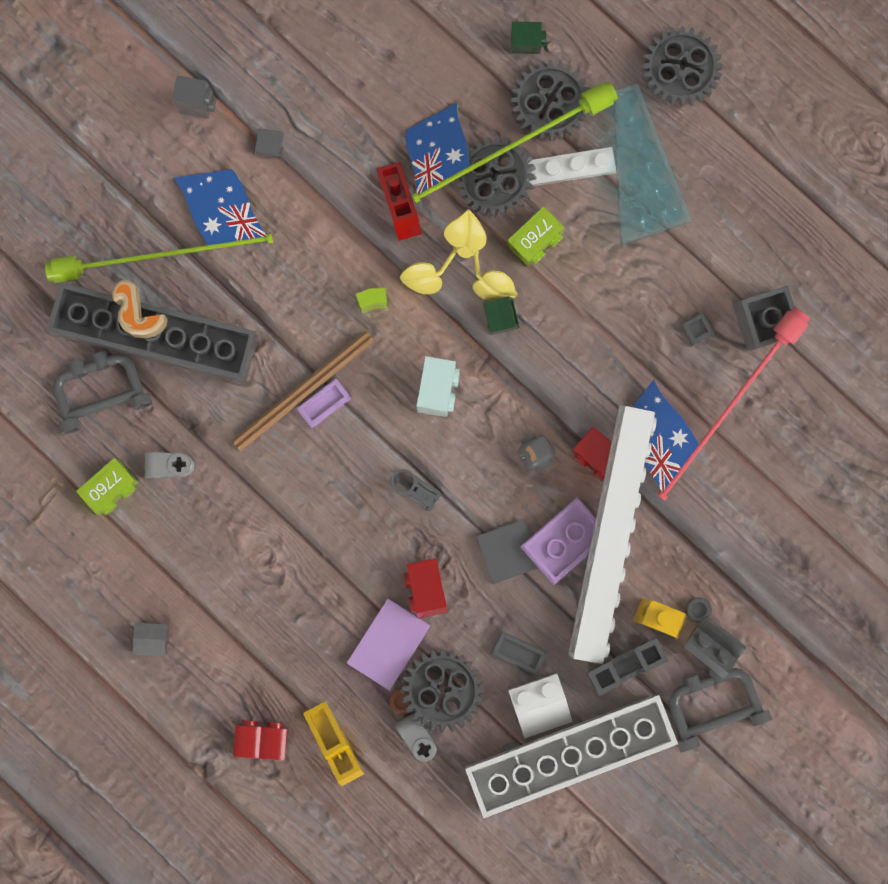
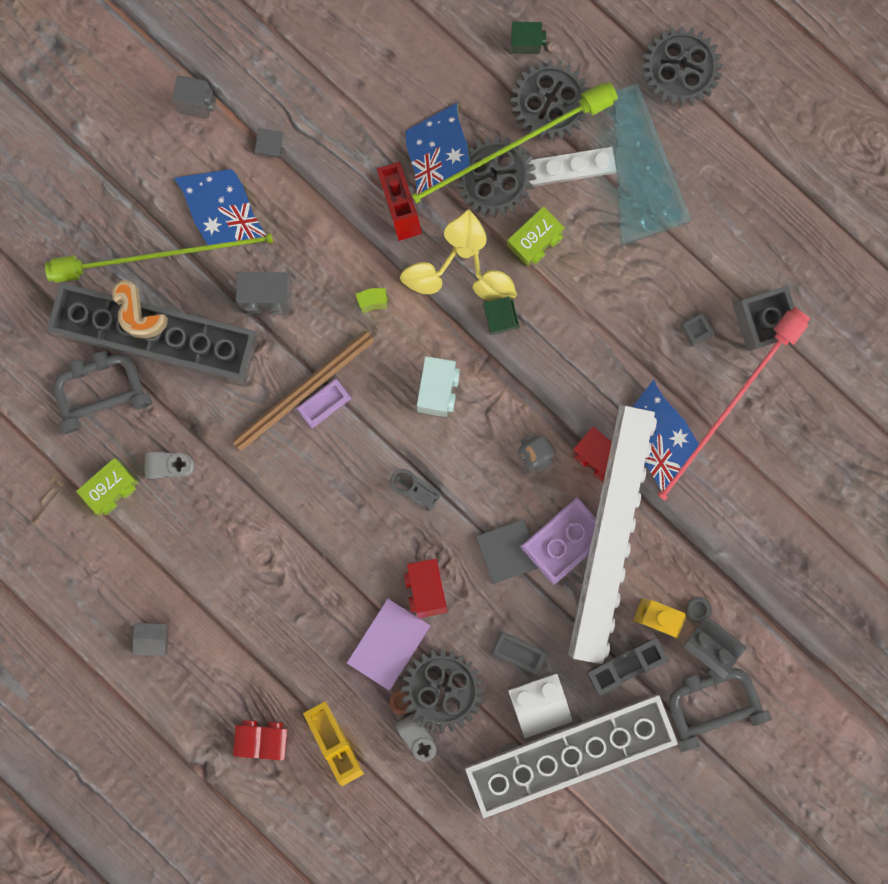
(264, 292): none -> dark grey brick

